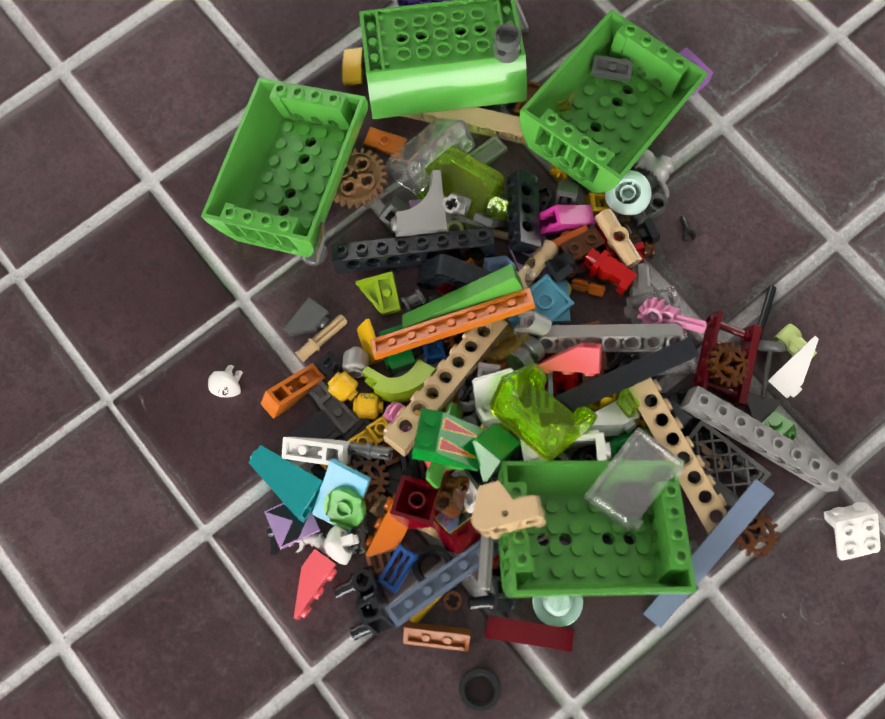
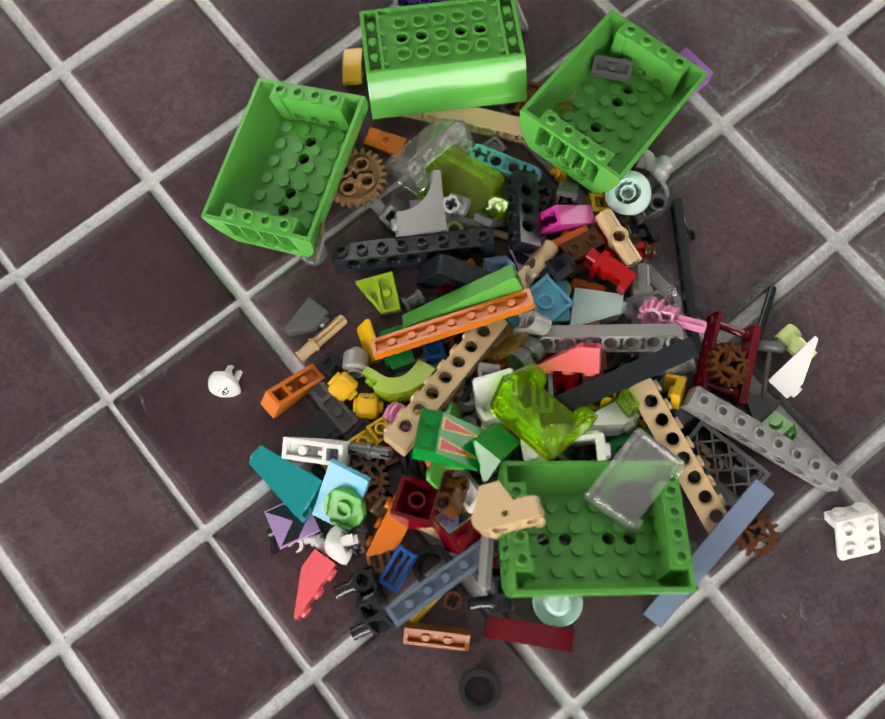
(506, 160): none -> medium azure beam
(507, 43): dark grey wheel -> none
(595, 305): none -> light aqua slope
(676, 386): none -> yellow bracket
(684, 267): none -> black tile

